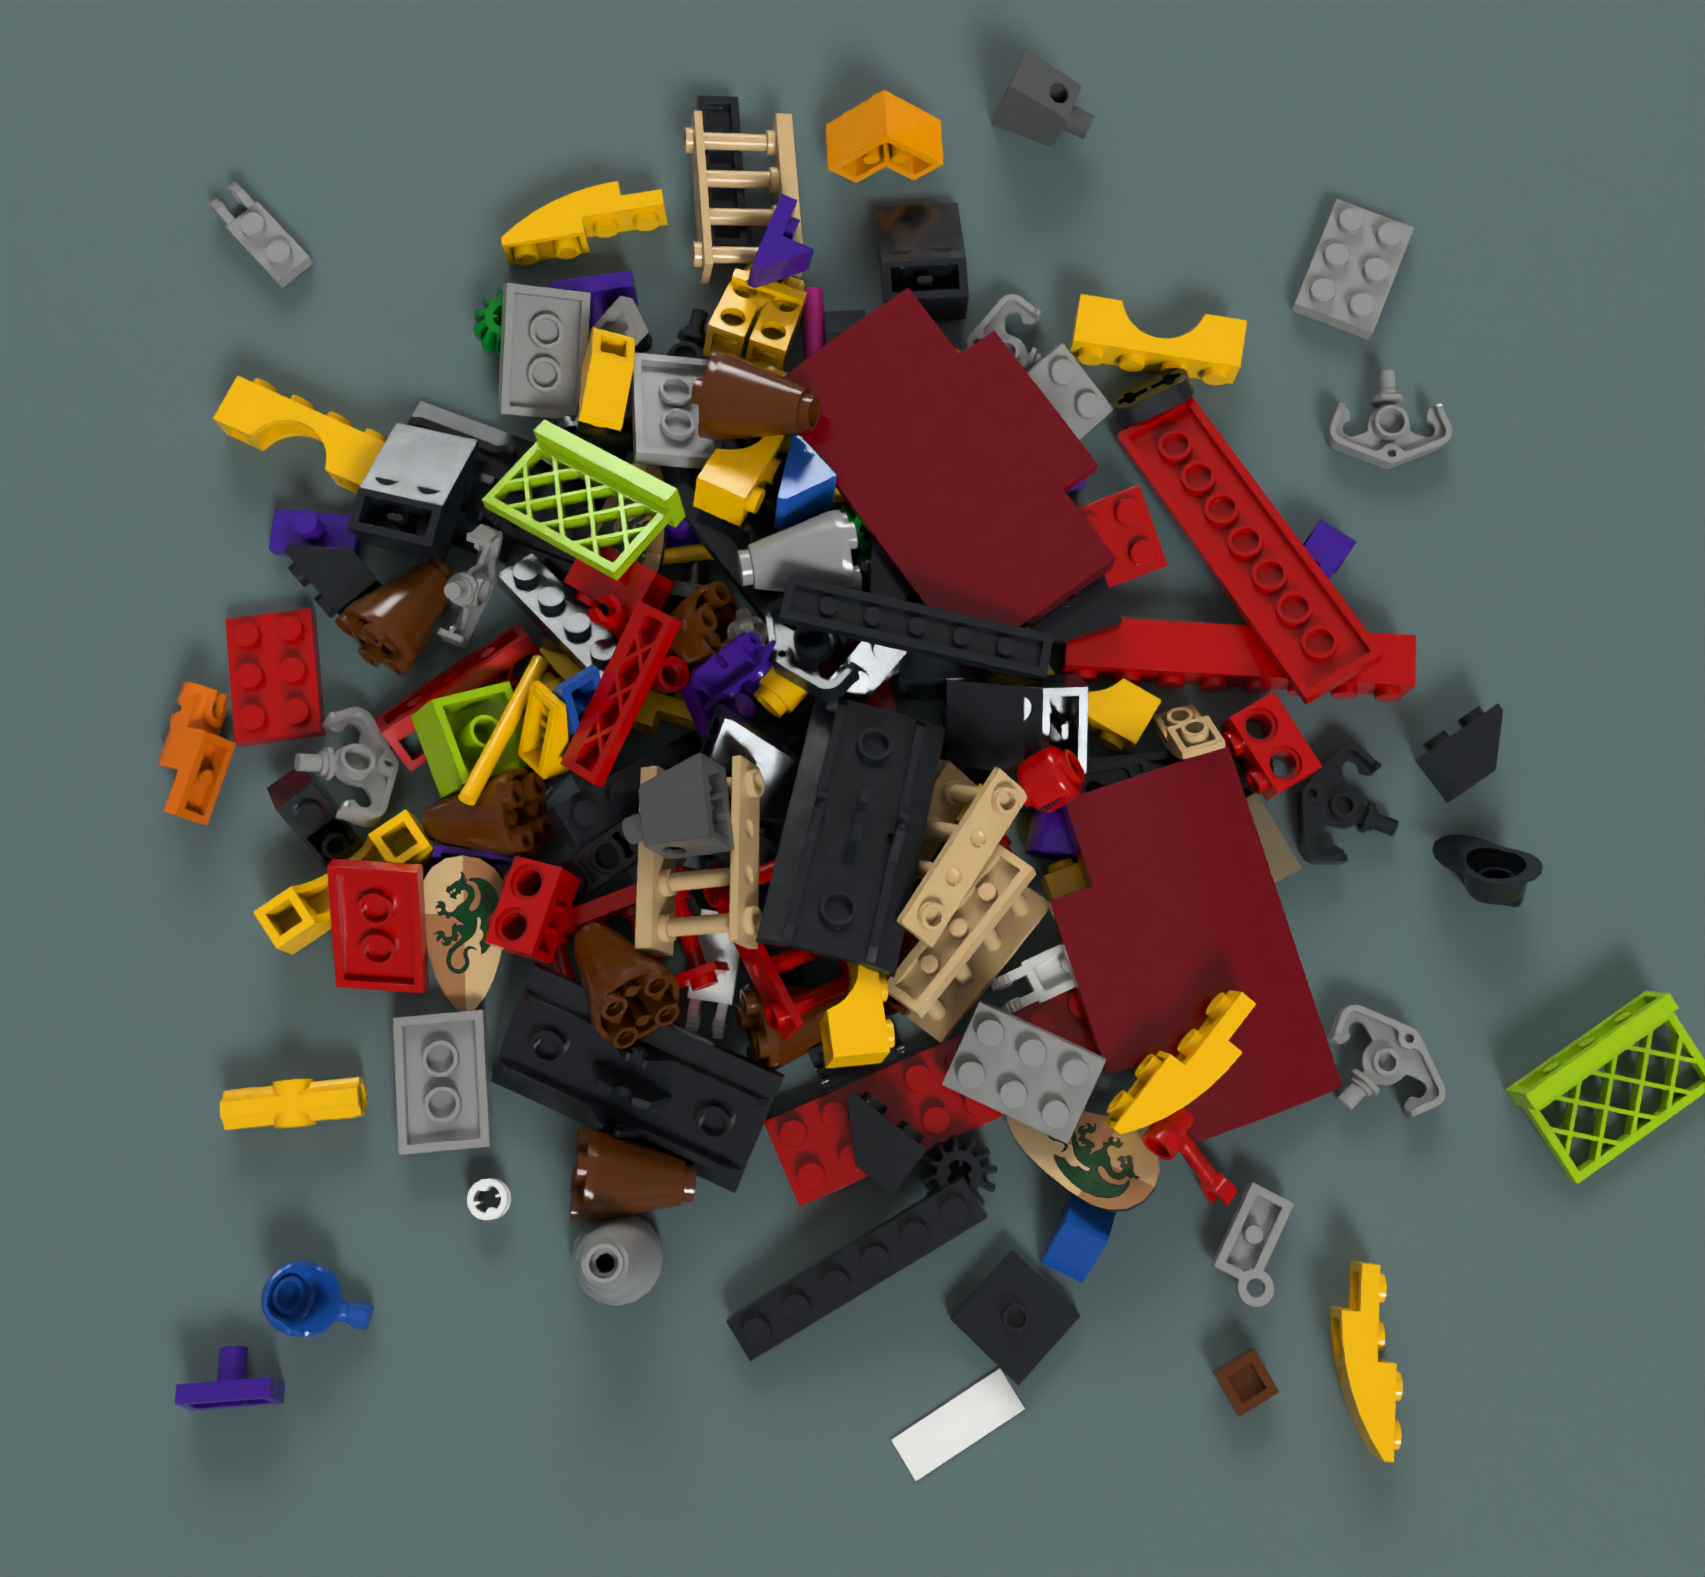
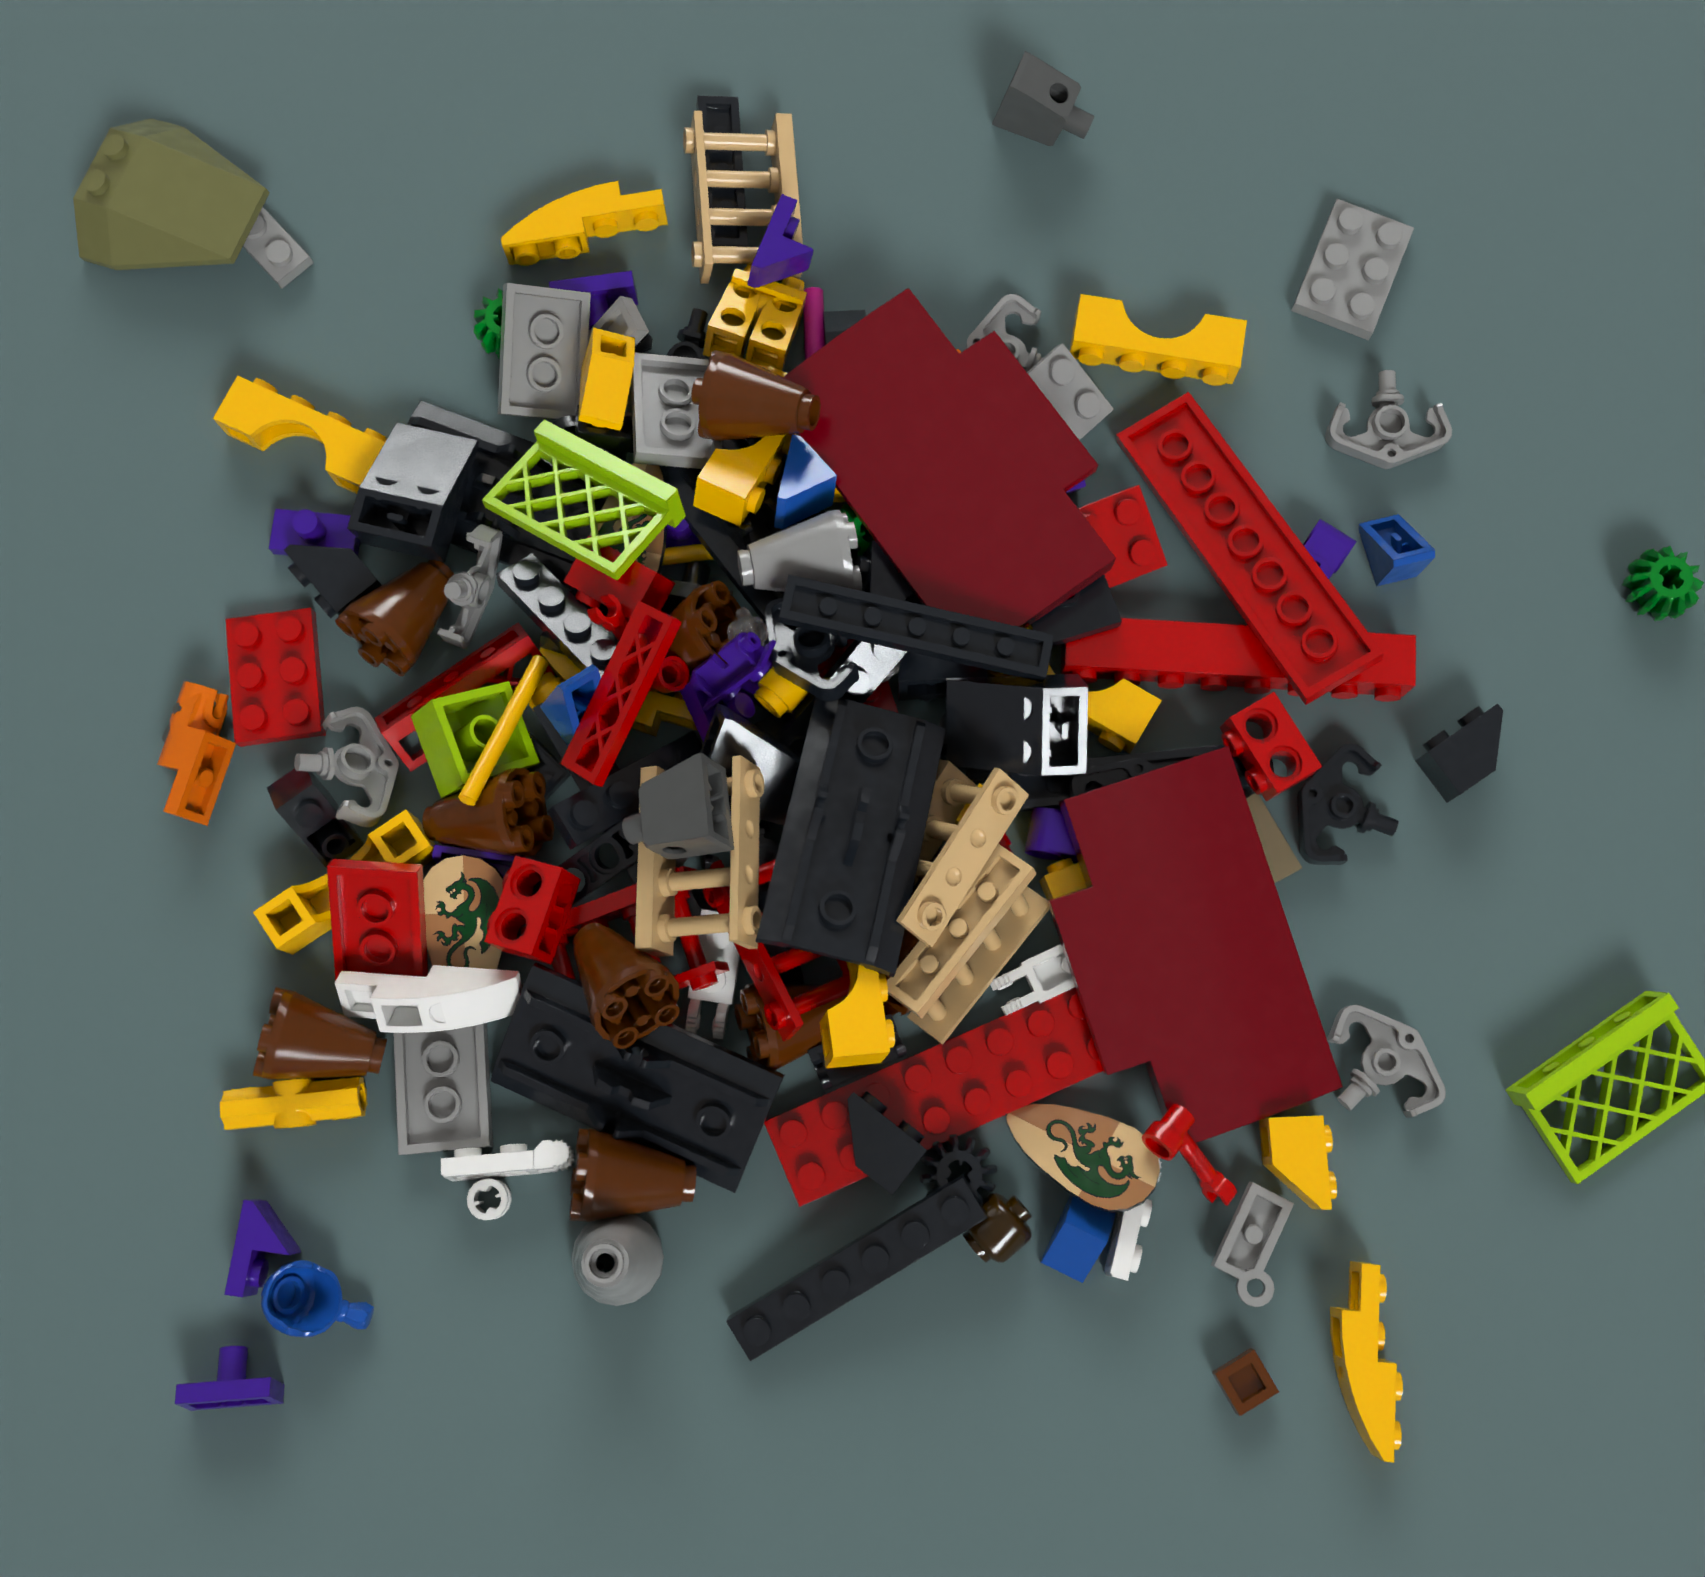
(163, 201): none -> olive wedge
(256, 1234): none -> dark purple slope
(314, 1042): none -> reddish brown cone
(440, 1002): none -> white slope
(511, 1161): none -> white hinge
(544, 732): yellow slope -> none
(882, 135): light orange brick -> none
(926, 253): black slope -> none
(957, 1424): white sticker -> none
(1002, 1231): none -> dark brown head
(1015, 1317): black plate -> none
(1024, 1071): light grey plate -> none
(1050, 778): red head -> none
(1124, 1253): none -> white hinge
(1152, 397): black beam -> none
(1172, 1082): yellow slope -> none
(1187, 732): tan slope -> none
(1297, 1155): none -> yellow slope
(1394, 549): none -> blue slope
(1488, 869): black piece -> none
(1677, 579): none -> green gear

